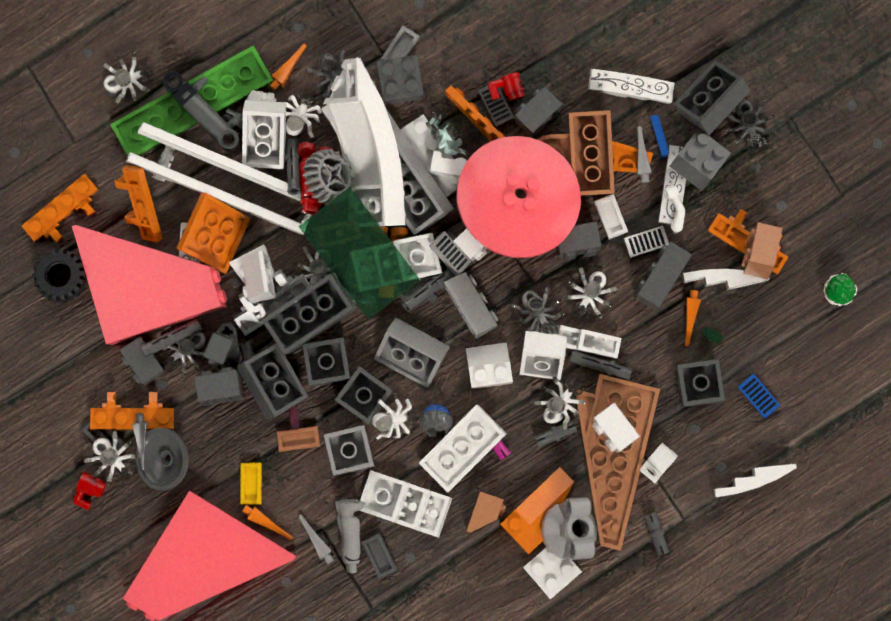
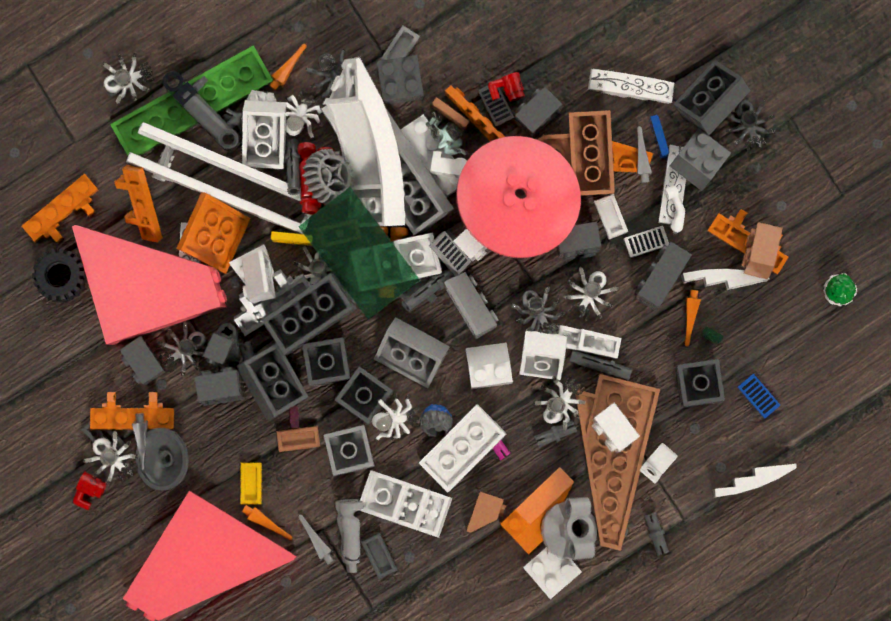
(170, 338): dark grey pin -> none
(290, 238): none -> yellow tile
(450, 114): none -> nougat tile

